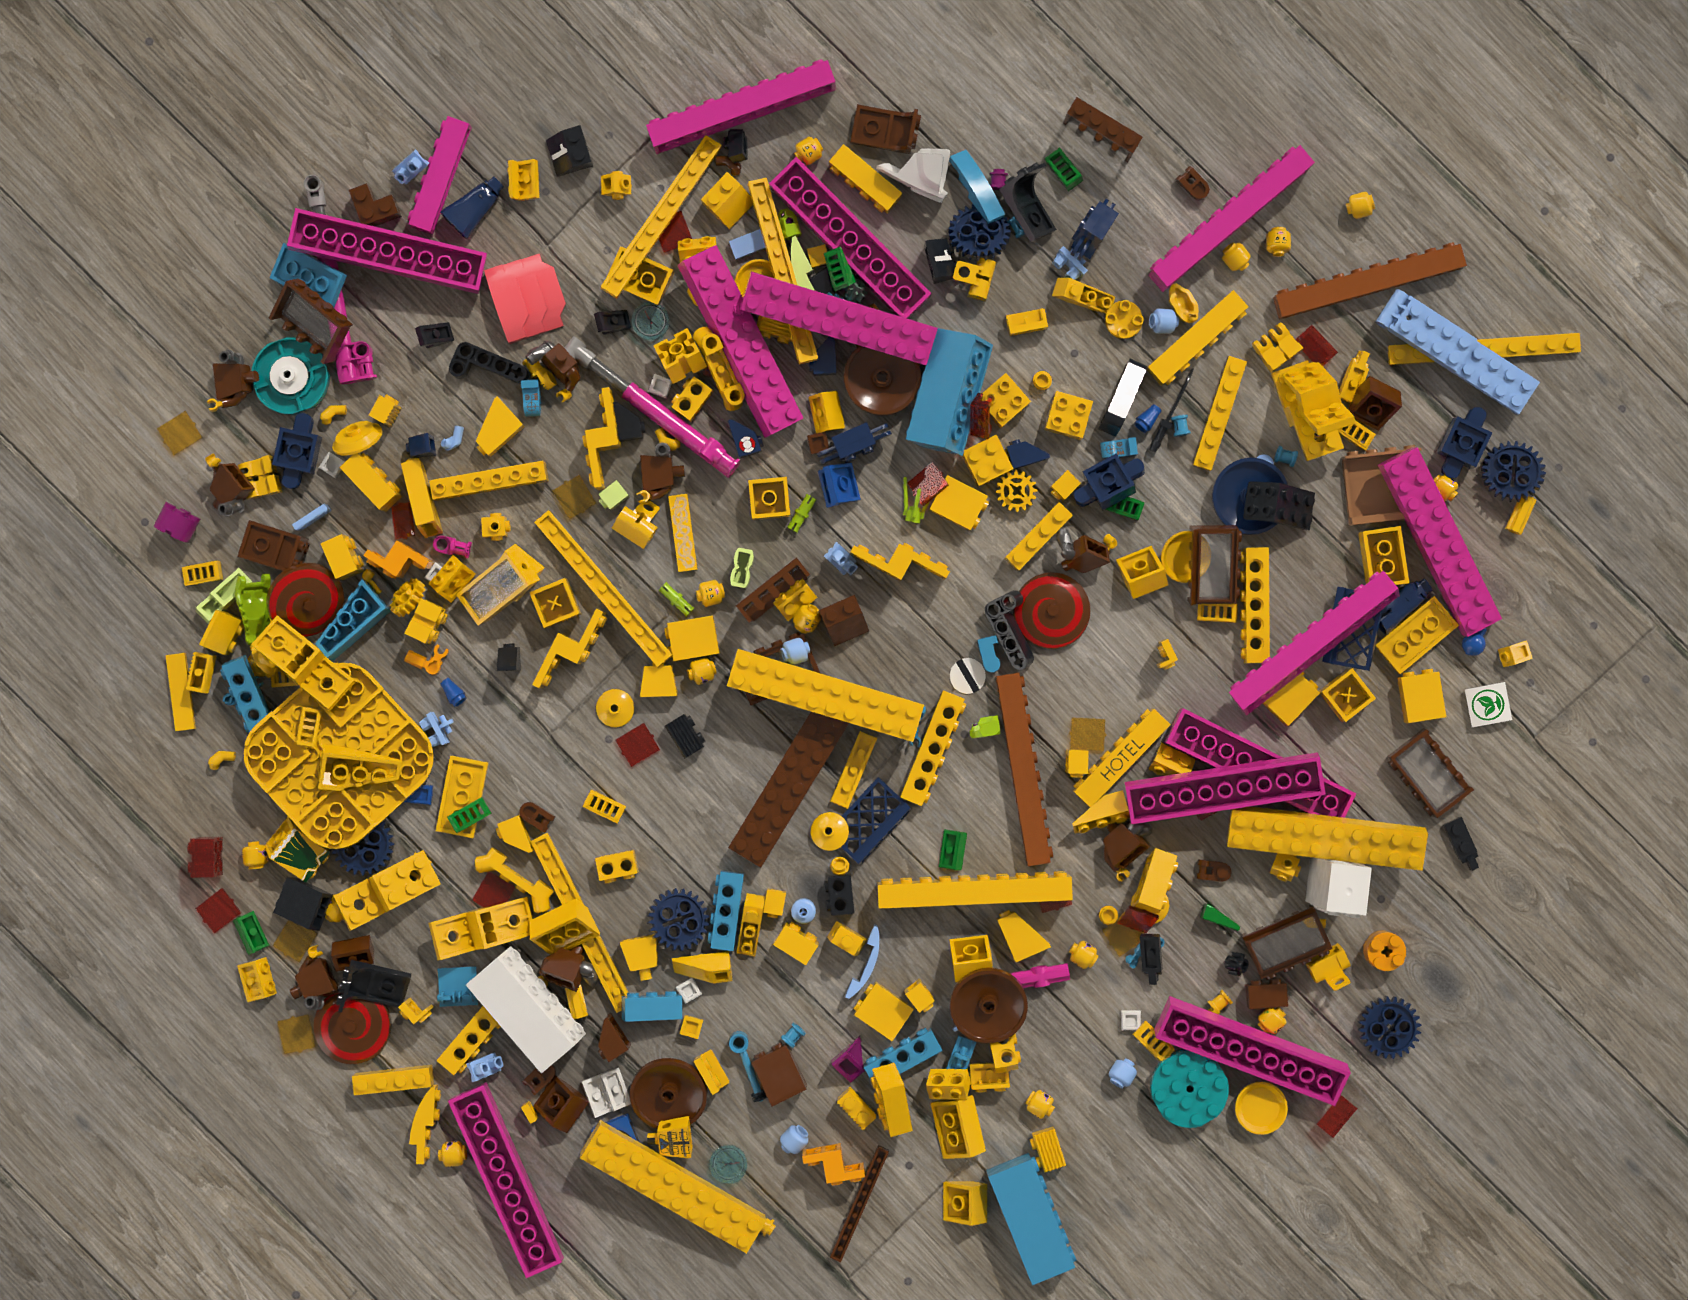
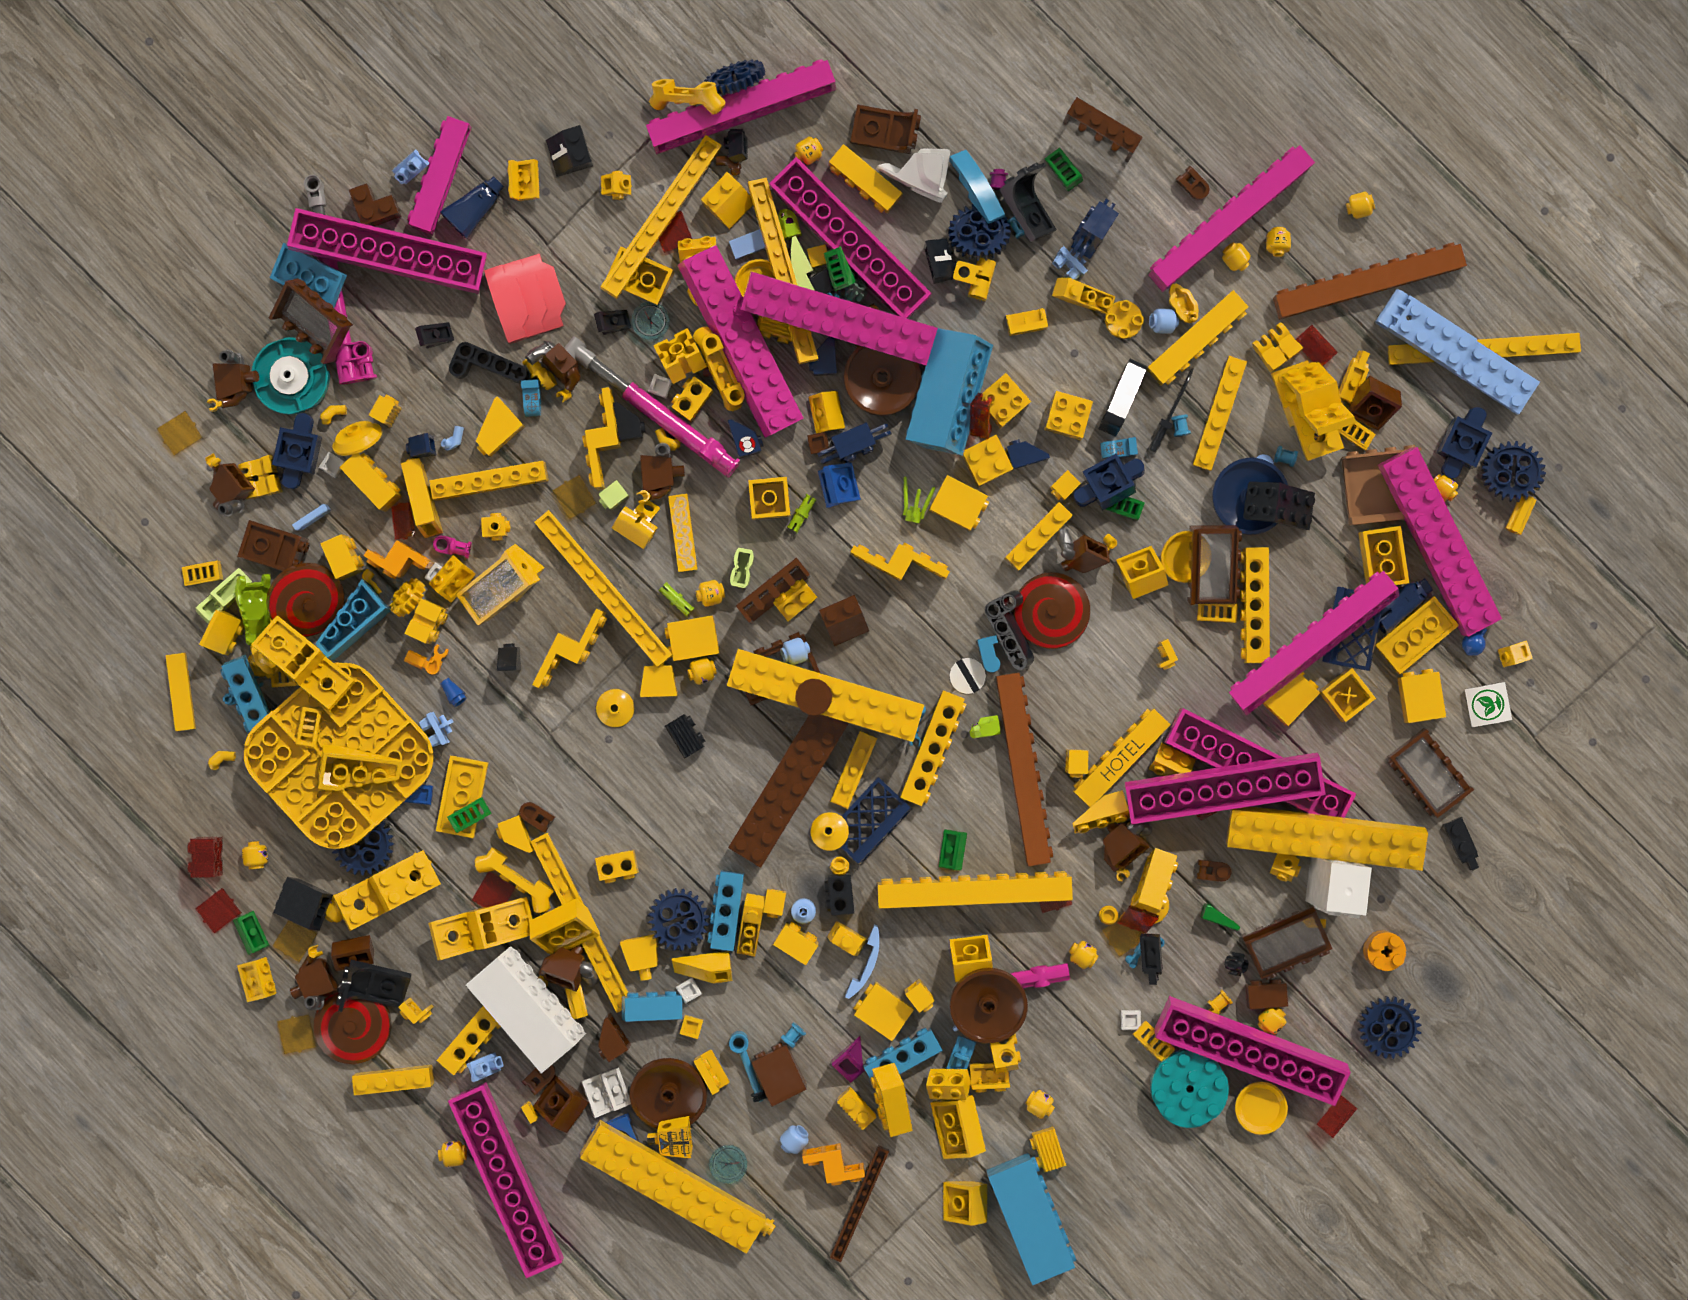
(176, 522): magenta brick -> none
(201, 672): yellow brick -> none
(296, 851): slope -> none
(425, 1116): yellow slope -> none
(453, 986): dark azure hinge -> none
(555, 603): yellow brick -> none
(592, 793): yellow slope -> none
(637, 744): clear red piece -> none
(705, 94): none -> yellow plate
(746, 73): none -> dark blue gear
(806, 618): yellow head -> none
(813, 697): none -> reddish brown sticker
(841, 559): light blue hips -> none
(930, 482): clear red piece -> none
(1020, 936): yellow slope -> none
(1023, 497): yellow gear -> none
(1042, 380): yellow plate -> none
(1087, 734): clear yellow piece -> none
(1122, 1073): light blue head -> none
(1146, 420): blue cone -> none
(1330, 968): yellow piece -> none

